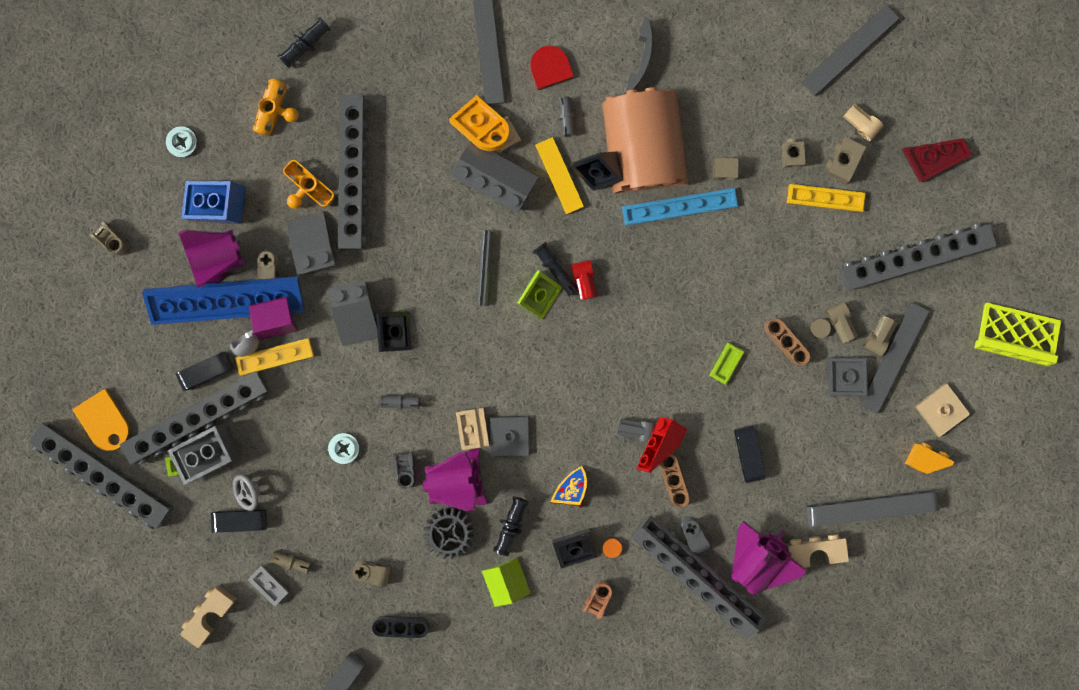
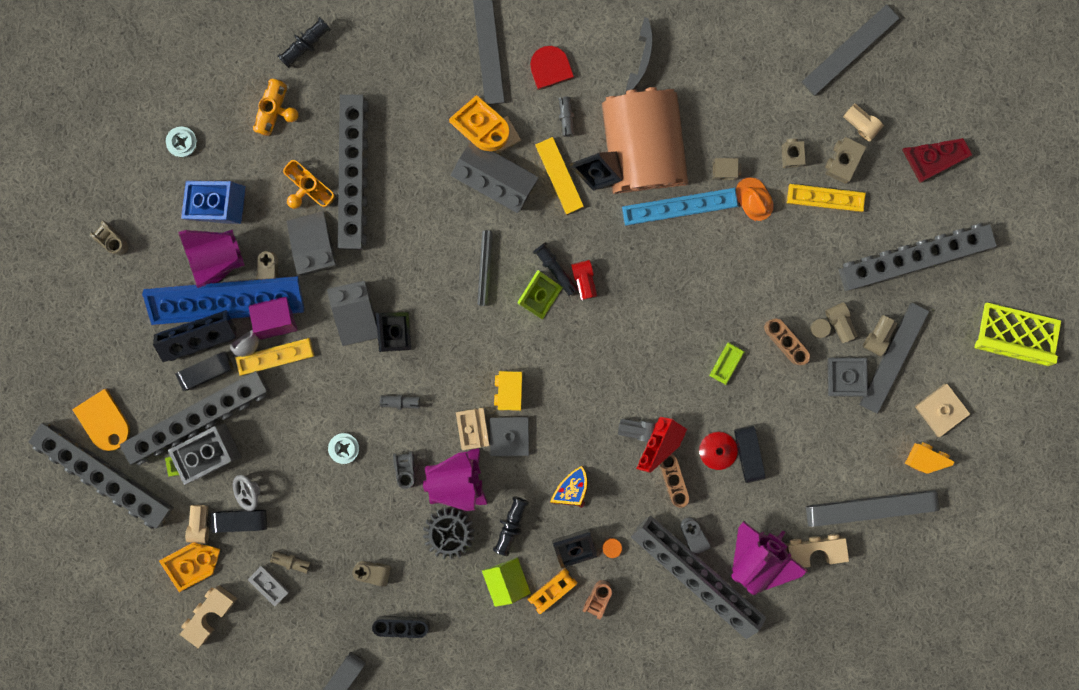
(165, 341): none -> black brick
(190, 564): none -> light orange tile
(197, 530): none -> tan piece
(509, 390): none -> yellow brick
(552, 591): none -> light orange plate
(708, 450): none -> red dish
(754, 199): none -> orange piece

